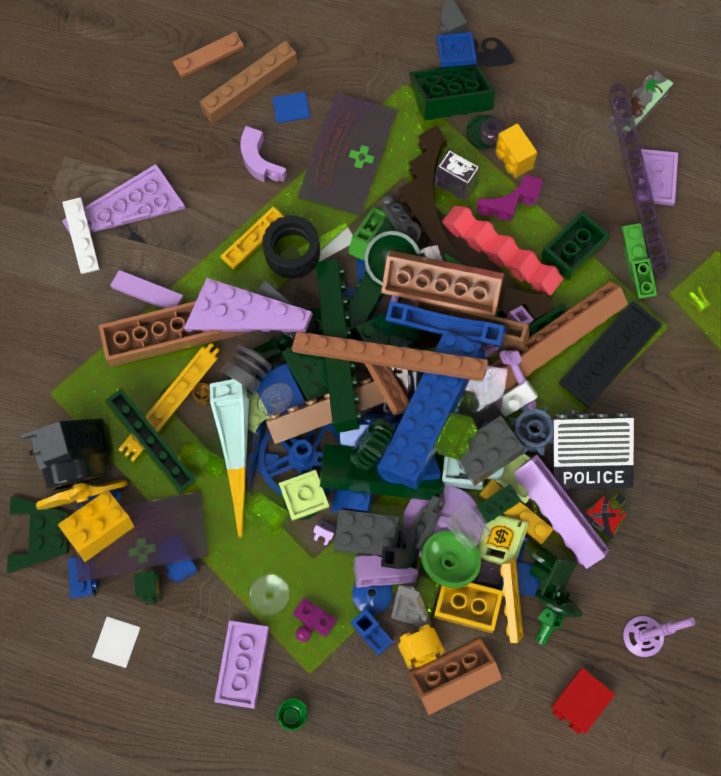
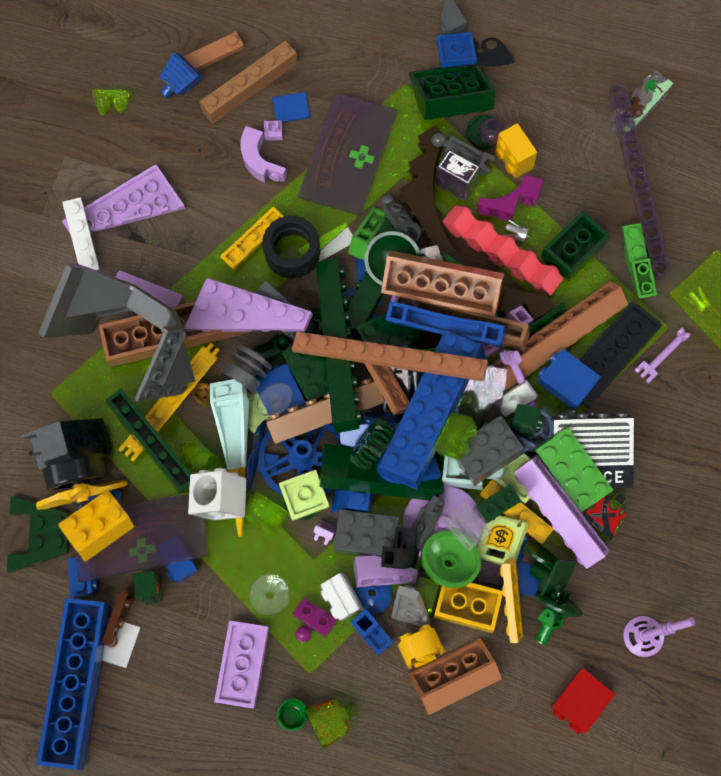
(73, 684): none -> blue brick
(89, 295): none -> dark grey panel
(104, 97): none -> clear neon green tile
(117, 618): none -> reddish brown plate
(179, 76): none -> blue torso
(217, 495): none -> white brick
(273, 130): none -> lavender tile
(330, 721): none -> clear neon green torso
(341, 597): none -> white brick
(463, 150): none -> dark grey plate
(520, 231): none -> flat silver piece
(526, 420): none -> dark green brick
(568, 379): none -> blue brick
(573, 469): none -> bright green plate
(649, 368): none -> lavender hinge
(662, 175): lavender plate -> none

